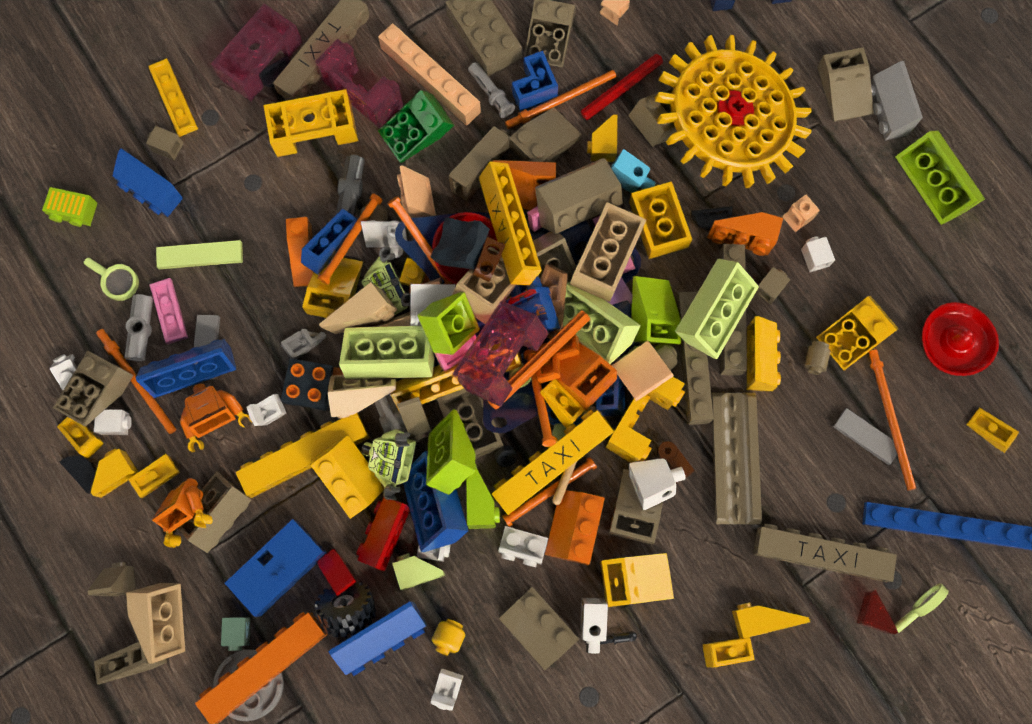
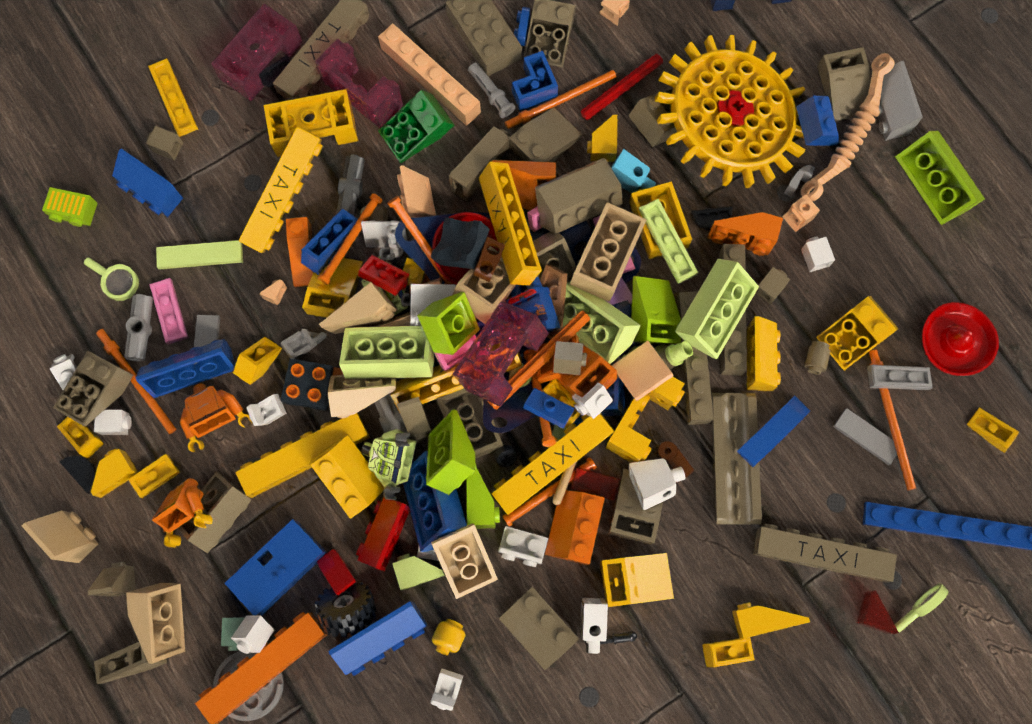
(62, 536): none -> tan slope
(252, 634): none -> white brick
(256, 360): none -> yellow slope
(274, 292): none -> light nougat slope
(280, 190): none -> yellow brick
(384, 275): none -> red bracket
(464, 560): none -> tan slope
(523, 19): none -> blue plate
(548, 408): none -> blue plate
(569, 358): none -> dark tan brick
(593, 402): none -> white bracket
(594, 483): none -> clear red plate
(668, 241): none -> yellowish green tile
(678, 353): none -> yellowish green piece
(773, 431): none -> blue slope
(804, 174): none -> light grey slope
(818, 122): none -> blue slope
(865, 117): none -> light nougat piece
(899, 377): none -> light grey tile

